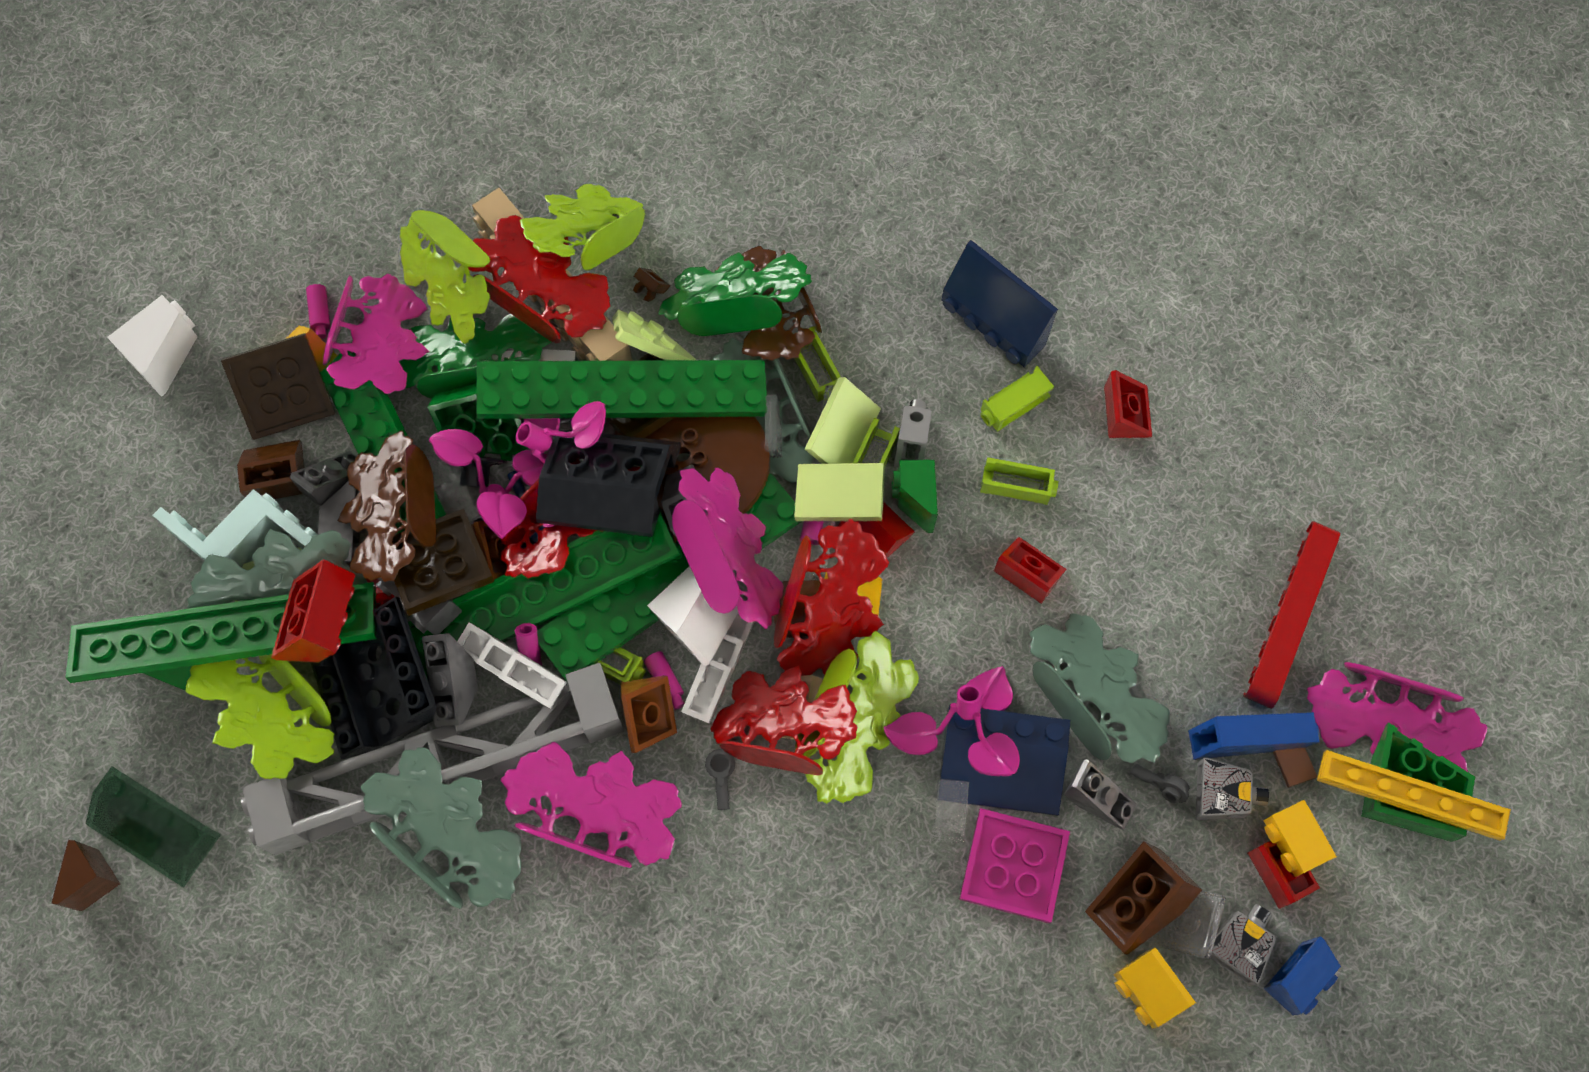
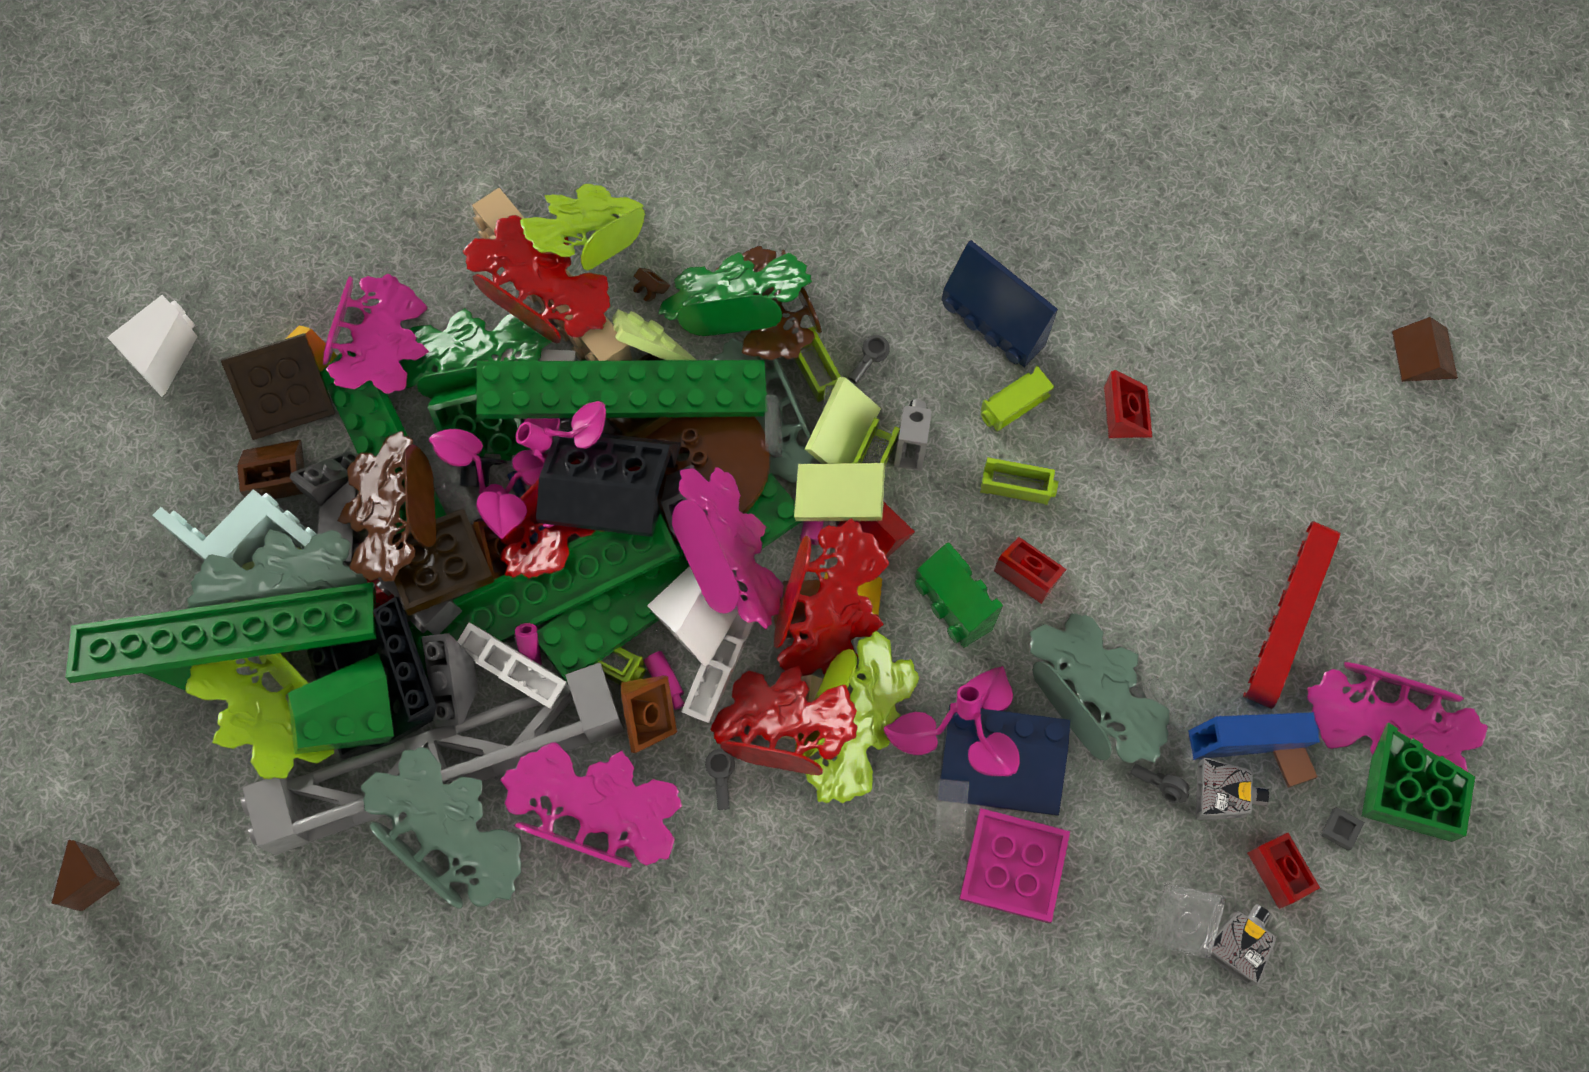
(149, 826): clear green slope -> none
(314, 614): red slope -> none
(318, 309): dark pink cylinder -> none
(342, 709): none -> green wedge
(446, 289): lime plant -> none
(875, 350): none -> dark grey plate
(916, 491): green slope -> none
(957, 596): none -> green wedge
(1099, 795): flat silver slope -> none
(1142, 898): reddish brown slope -> none
(1153, 989): yellow slope -> none
(1298, 838): yellow slope -> none
(1304, 976): blue slope -> none
(1342, 828): none -> dark grey plate
(1414, 795): yellow tile -> none
(1424, 351): none -> reddish brown slope

